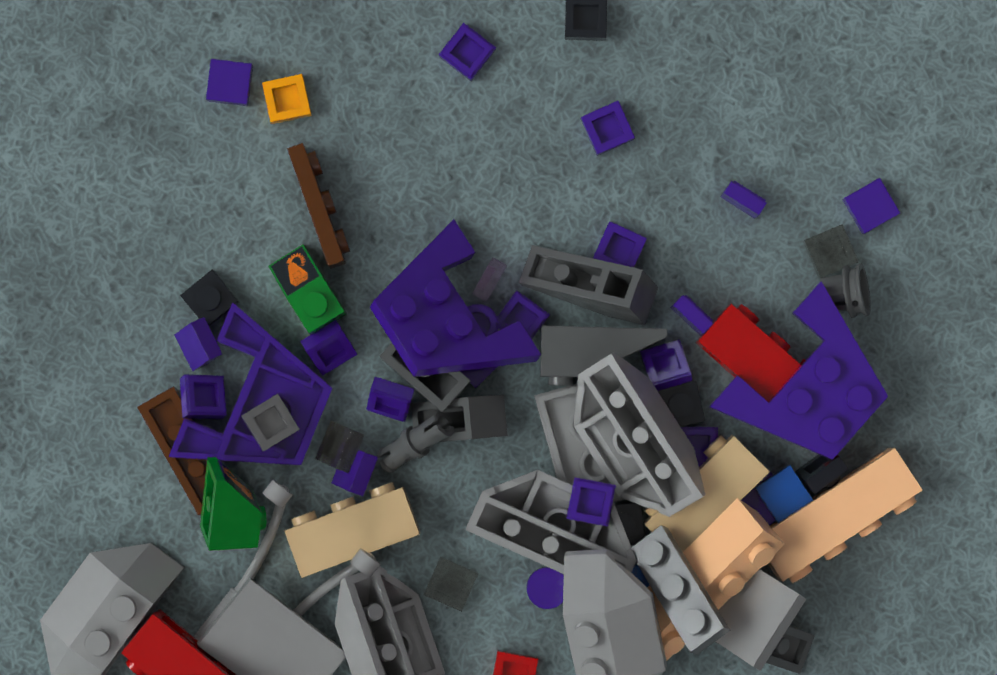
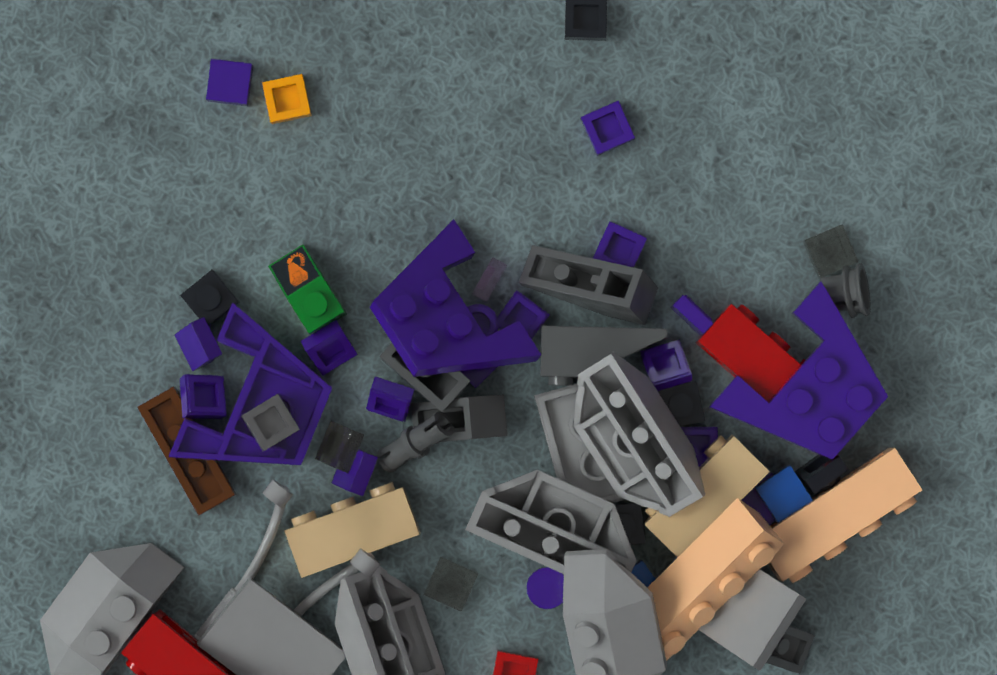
(229, 510): green slope -> none
(319, 205): reddish brown plate -> none
(467, 52): dark purple tile -> none
(591, 501): dark purple tile -> none
(679, 590): plate -> none
(743, 199): dark purple tile -> none
(871, 206): dark purple tile -> none

